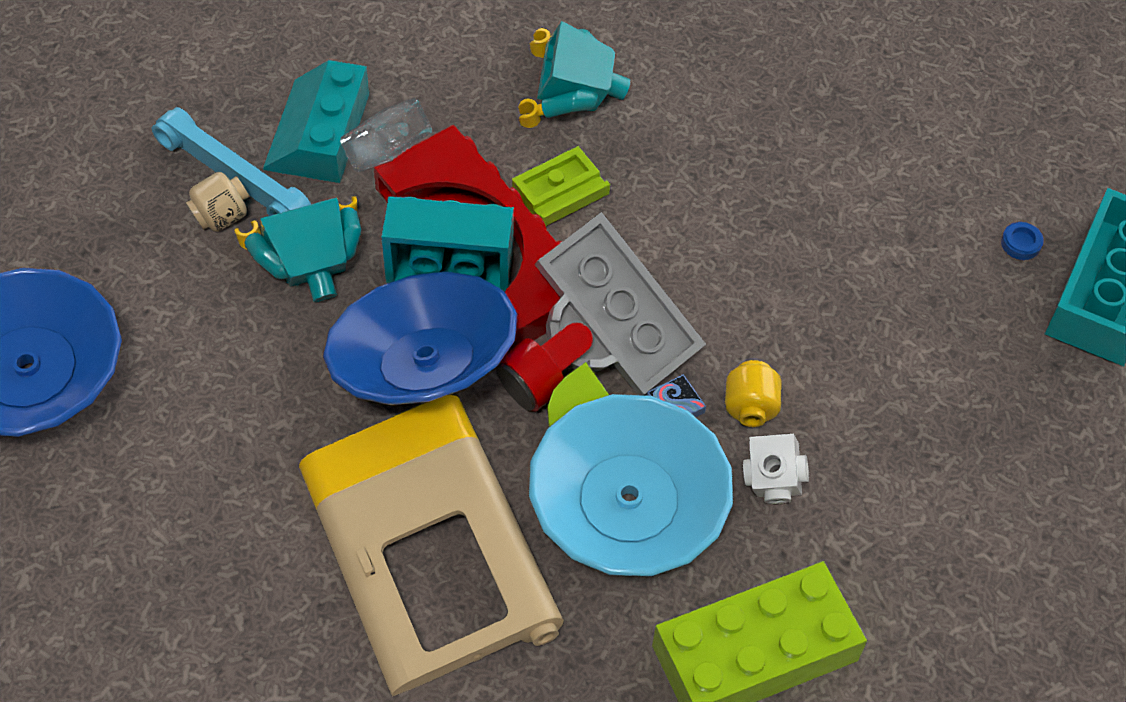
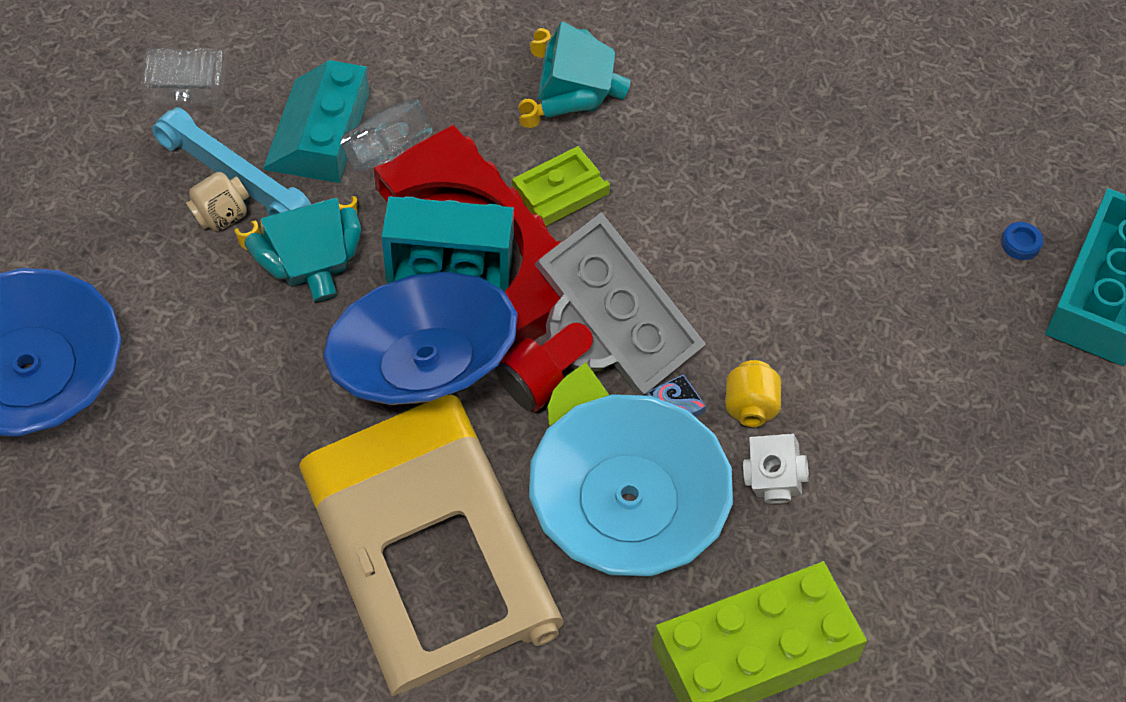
(183, 77): none -> clear brick

